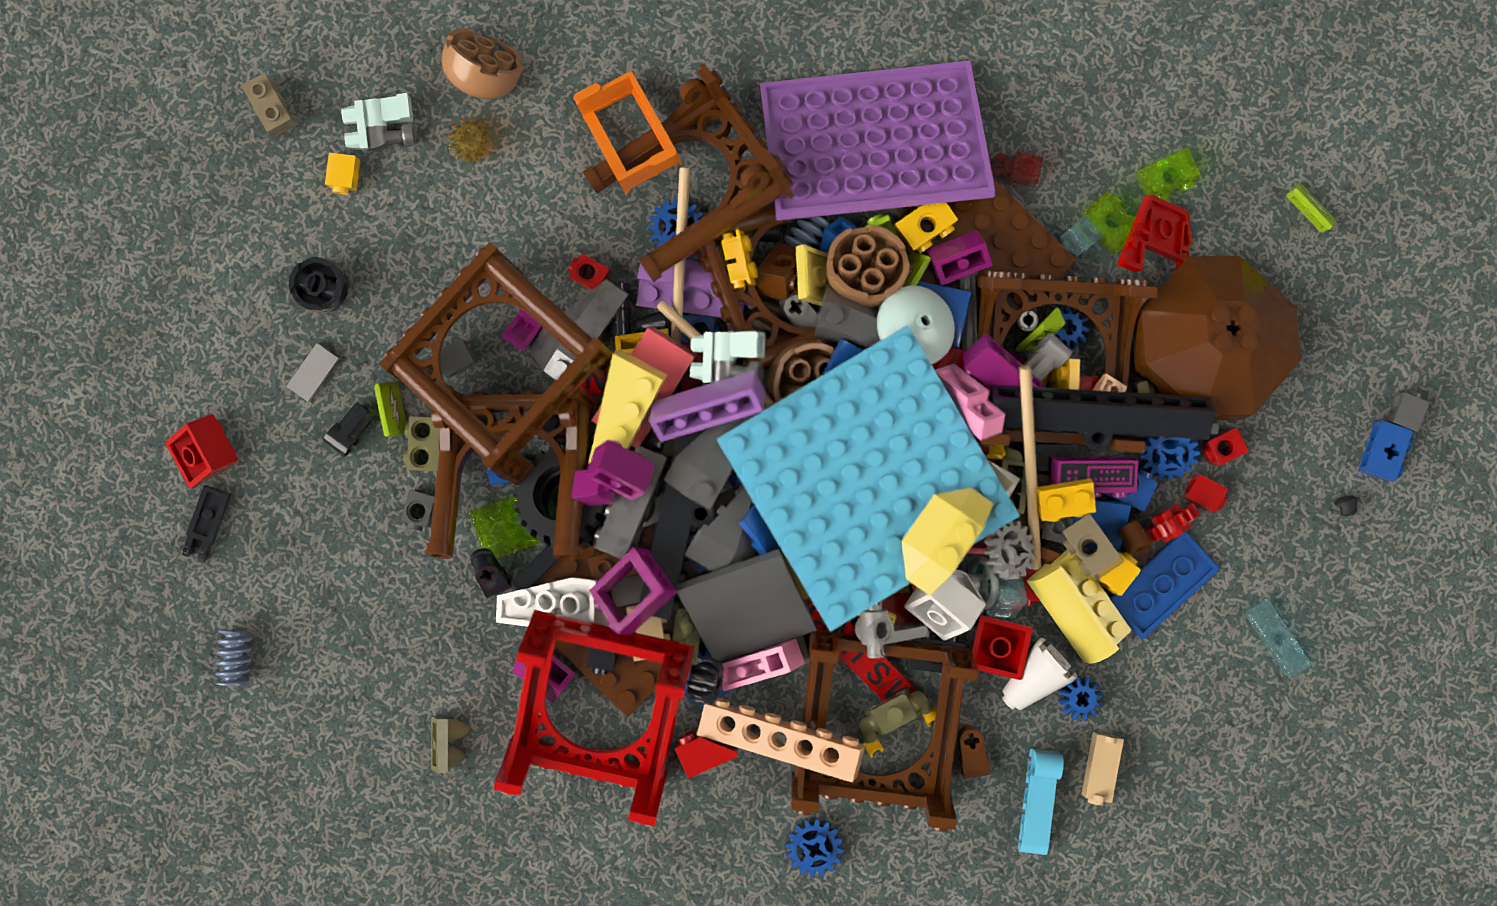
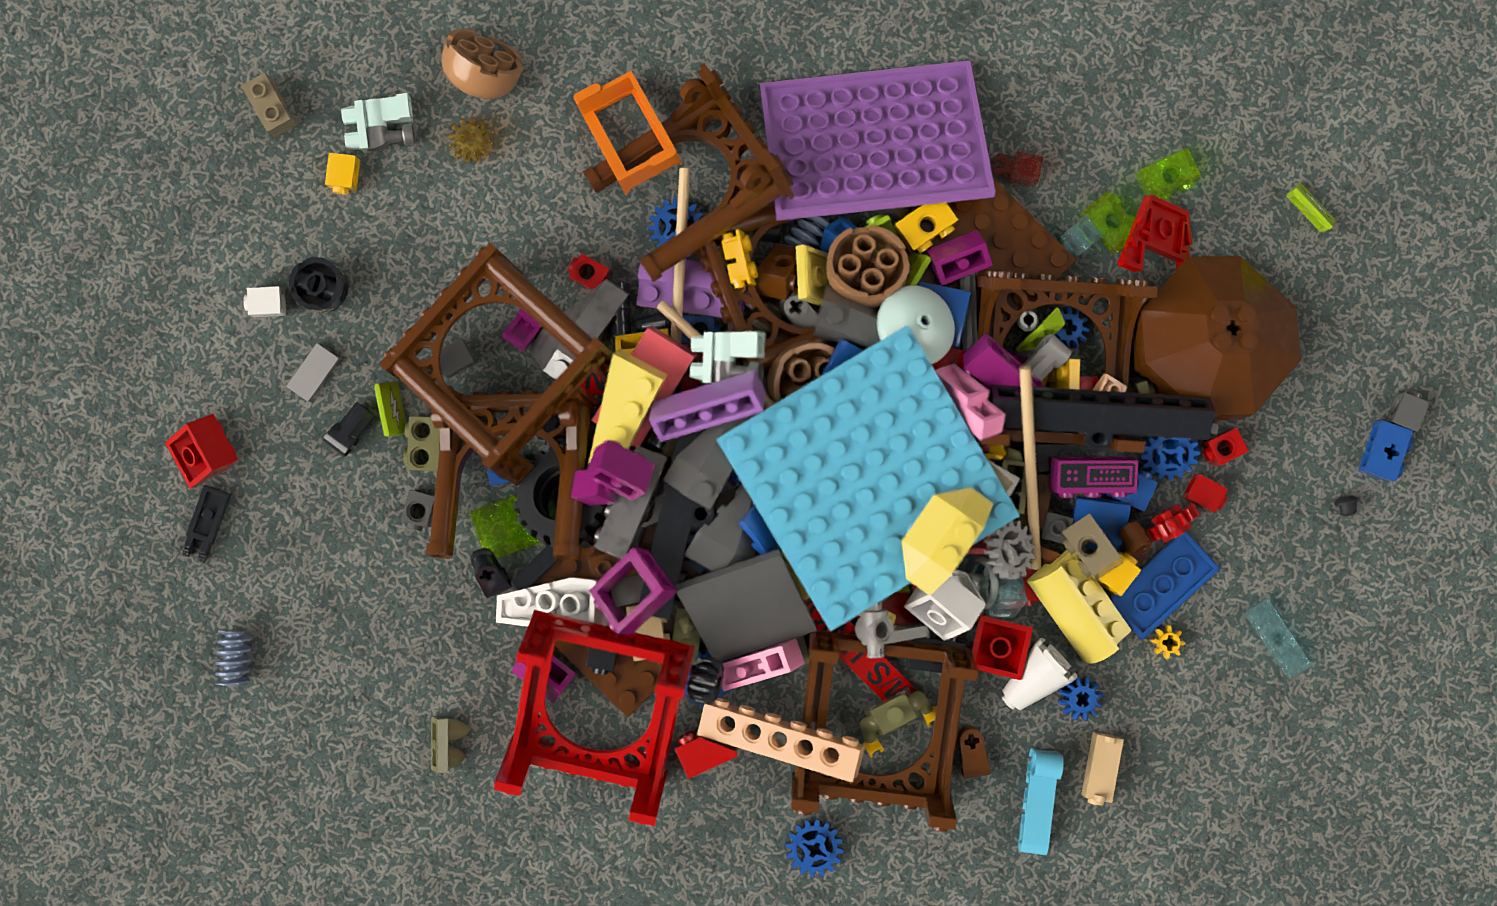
(265, 301): none -> white brick
(1066, 500): yellow bracket -> none
(1164, 635): none -> yellow gear

